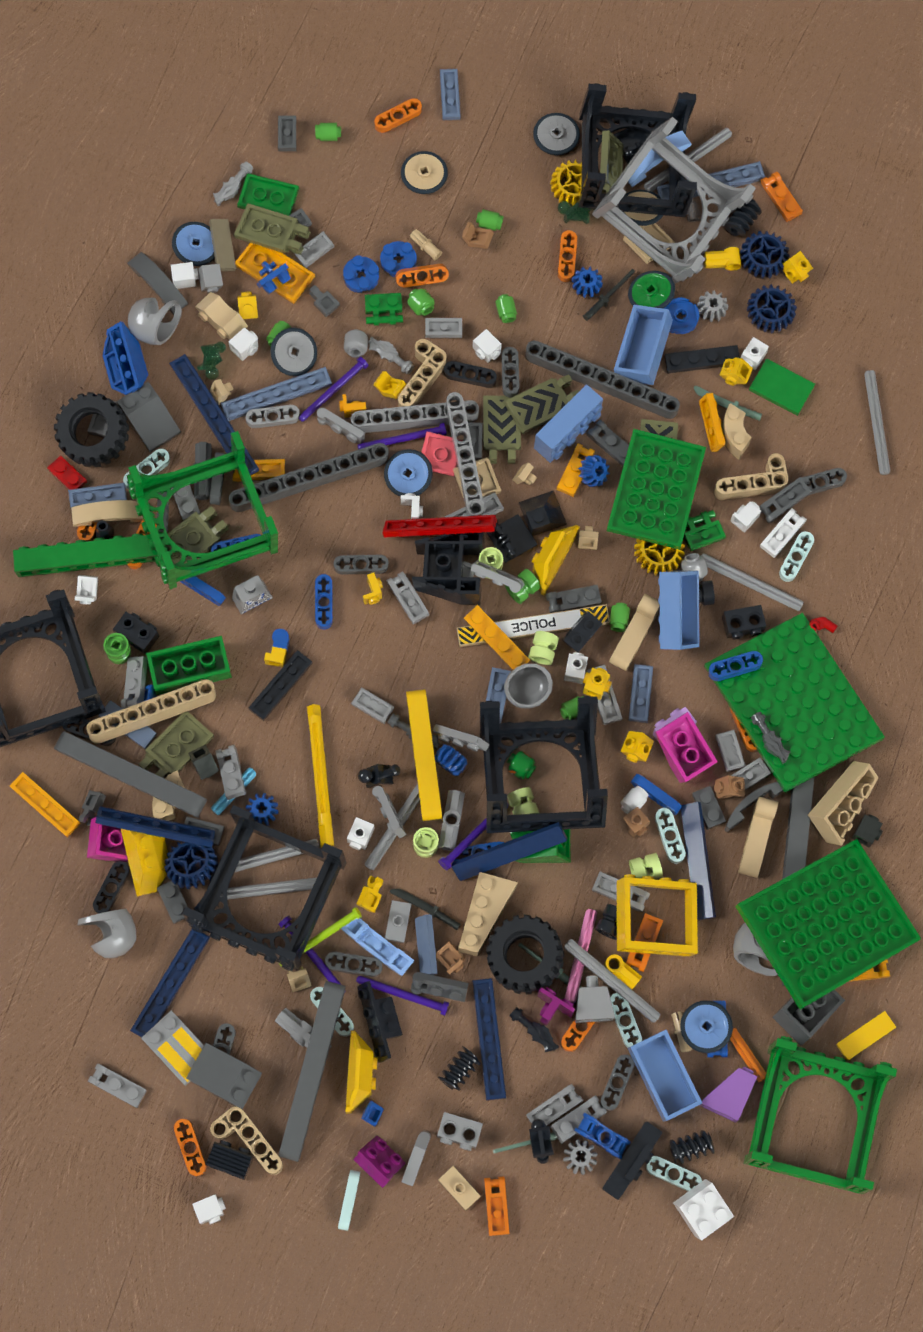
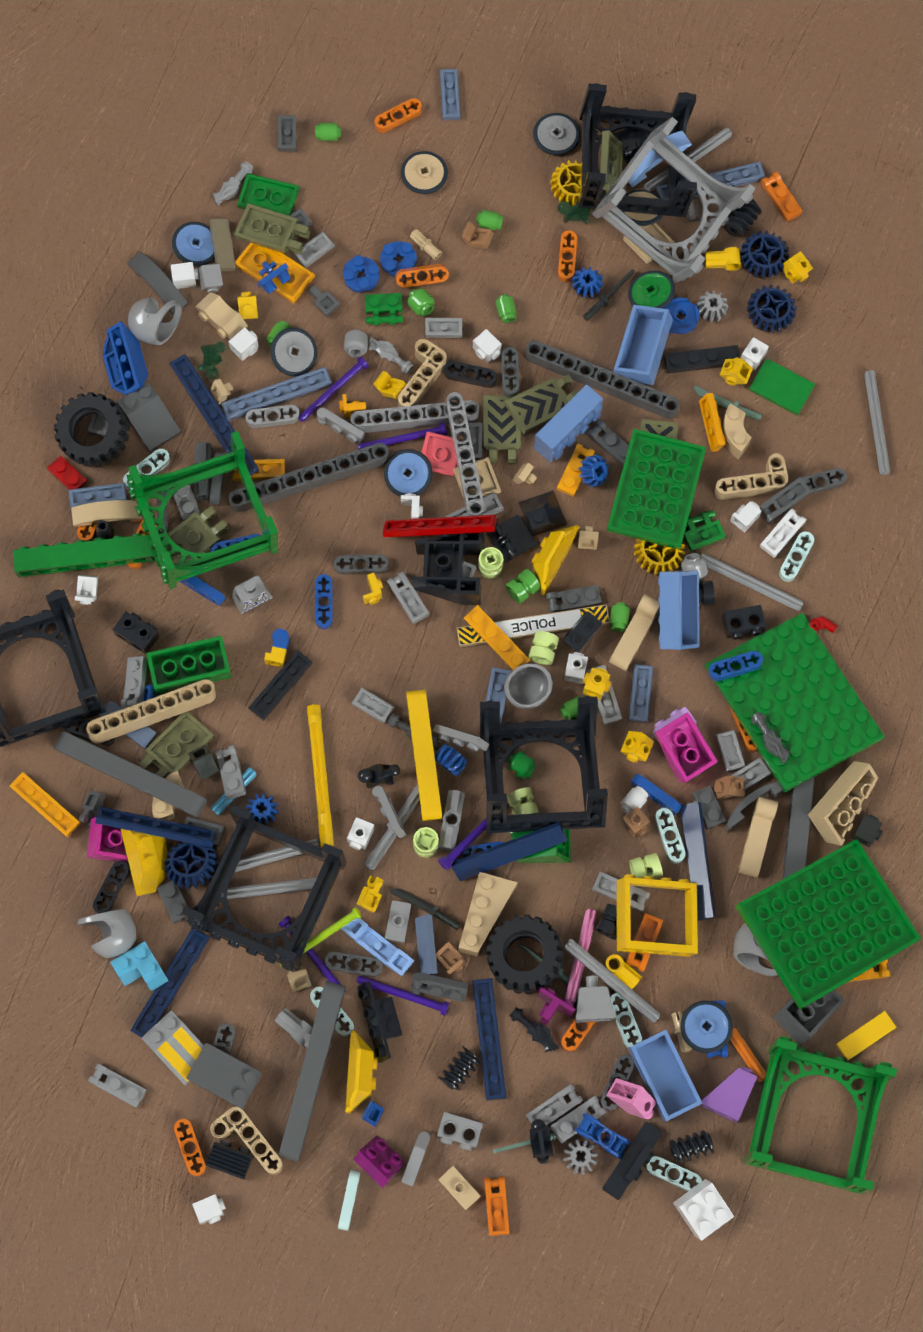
(117, 648): bright green wheel -> none
(138, 963): none -> medium azure brick
(499, 577): light grey plate -> none
(641, 1102): none -> bright pink torso

